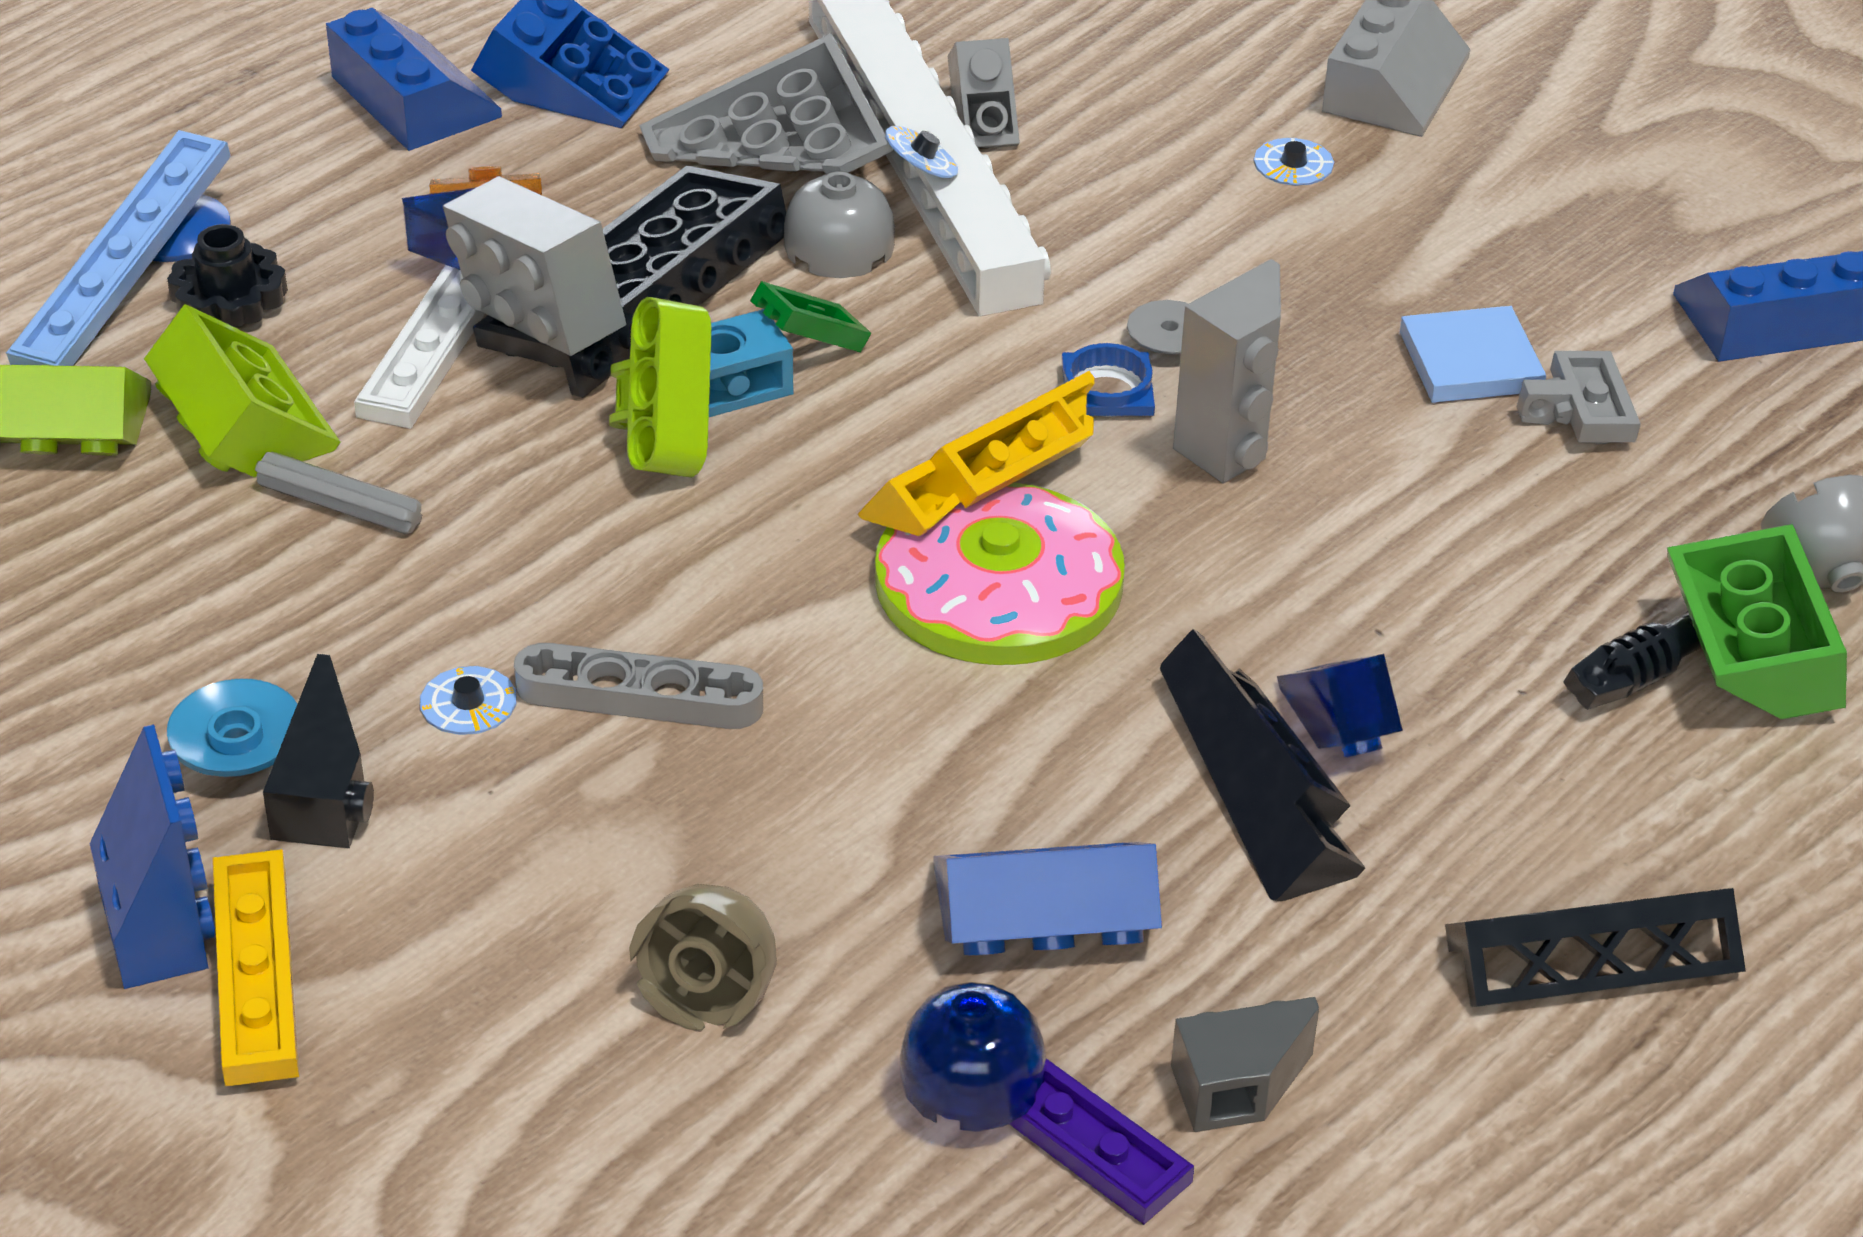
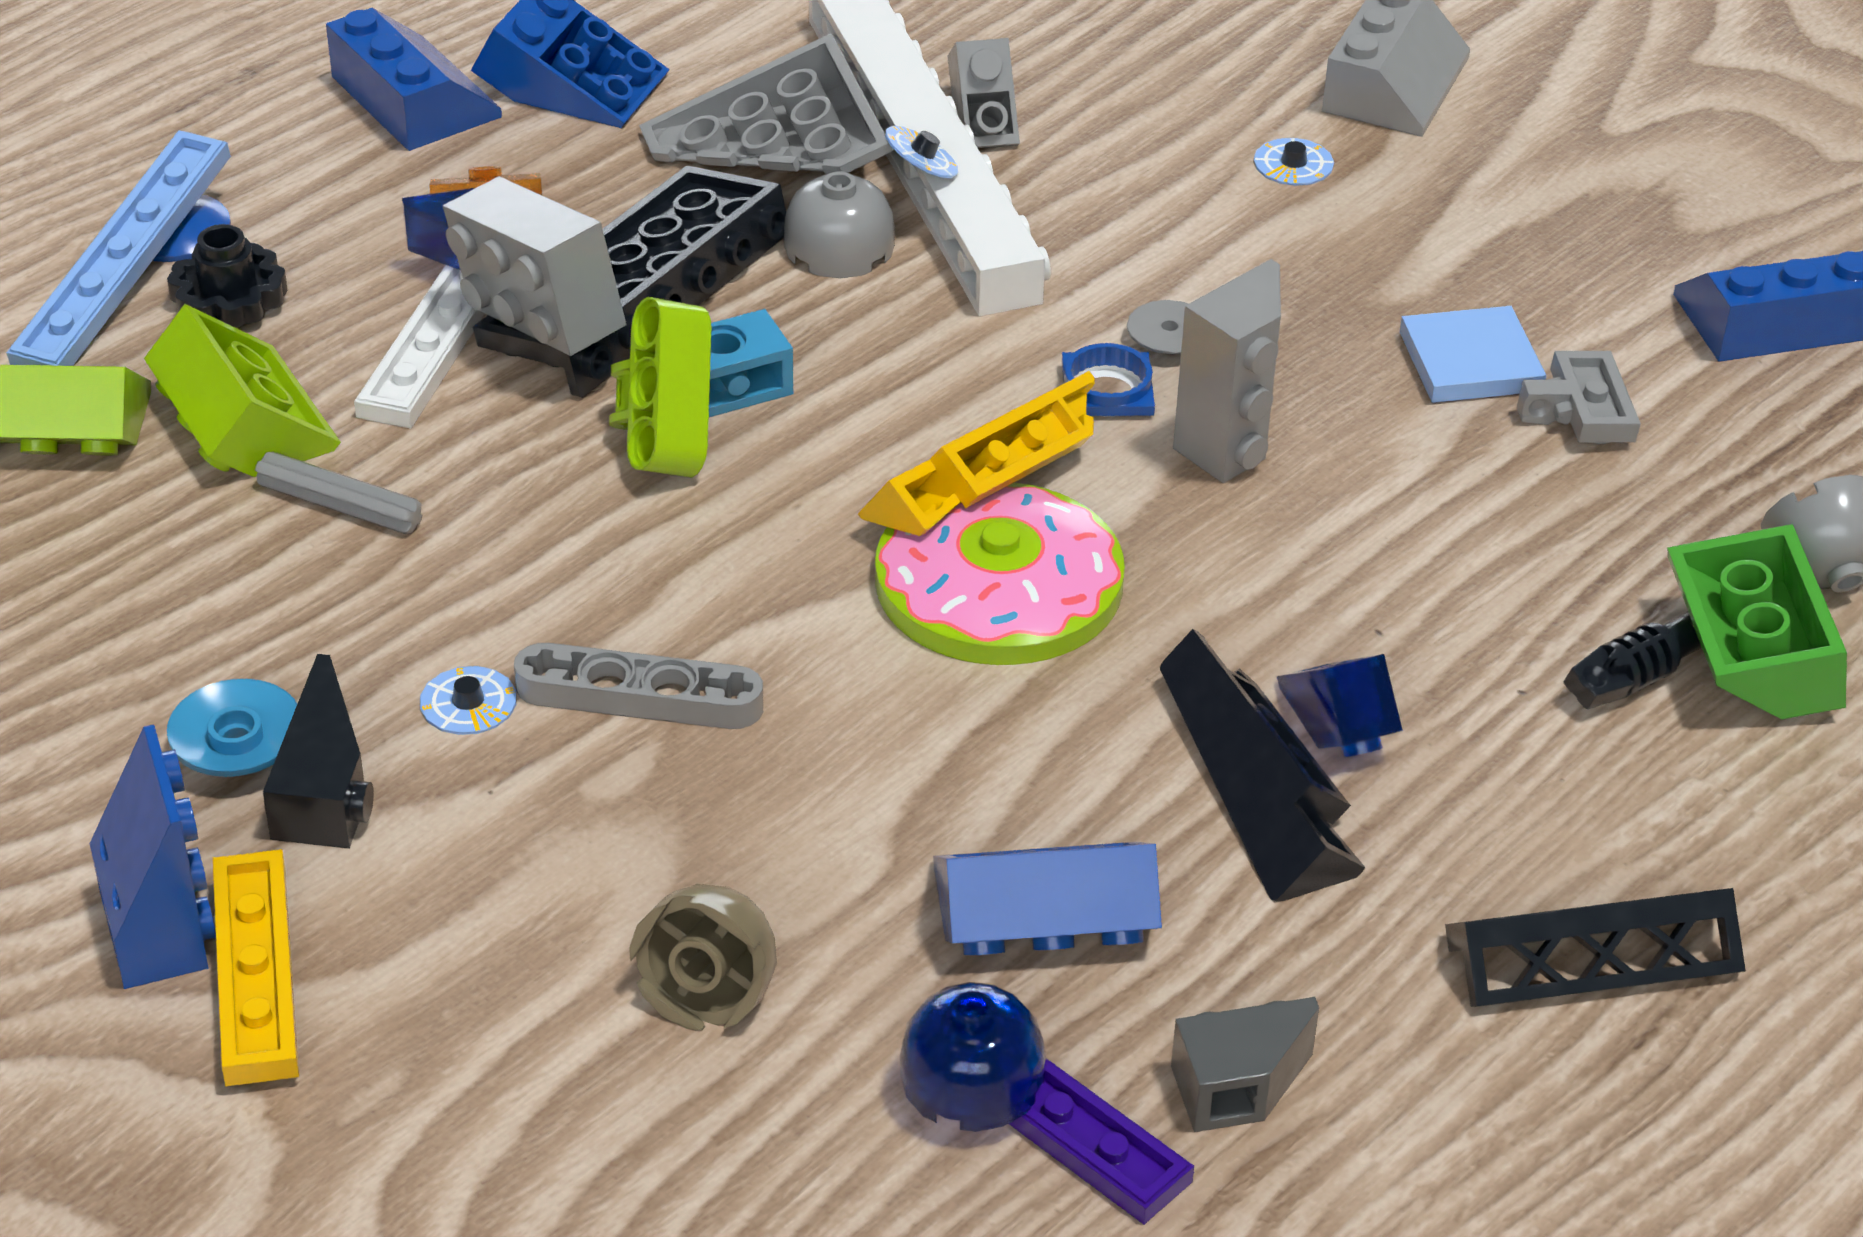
(810, 316): green tile -> none

